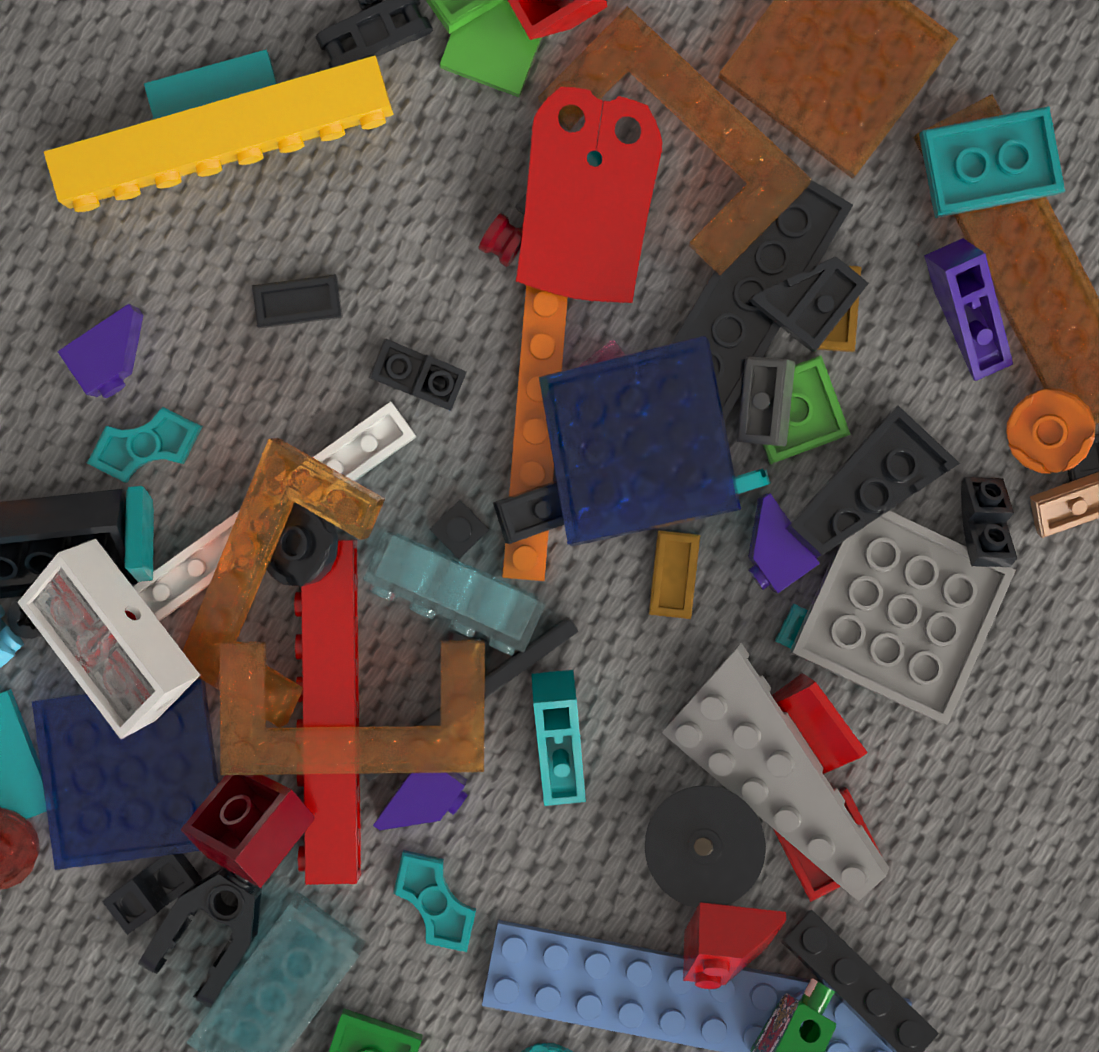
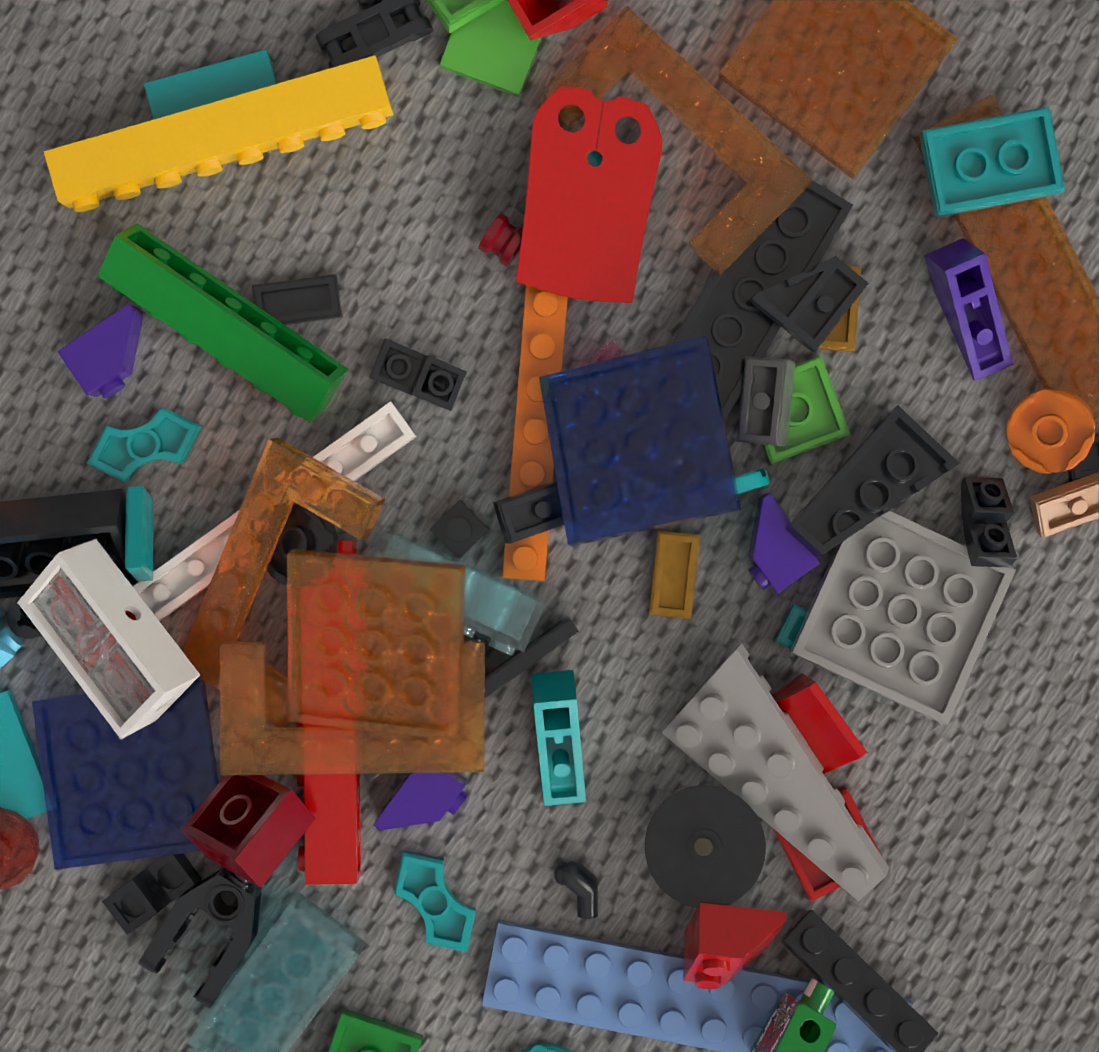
(222, 322): none -> green brick
(375, 643): none -> clear orange plate
(582, 883): none -> black arm

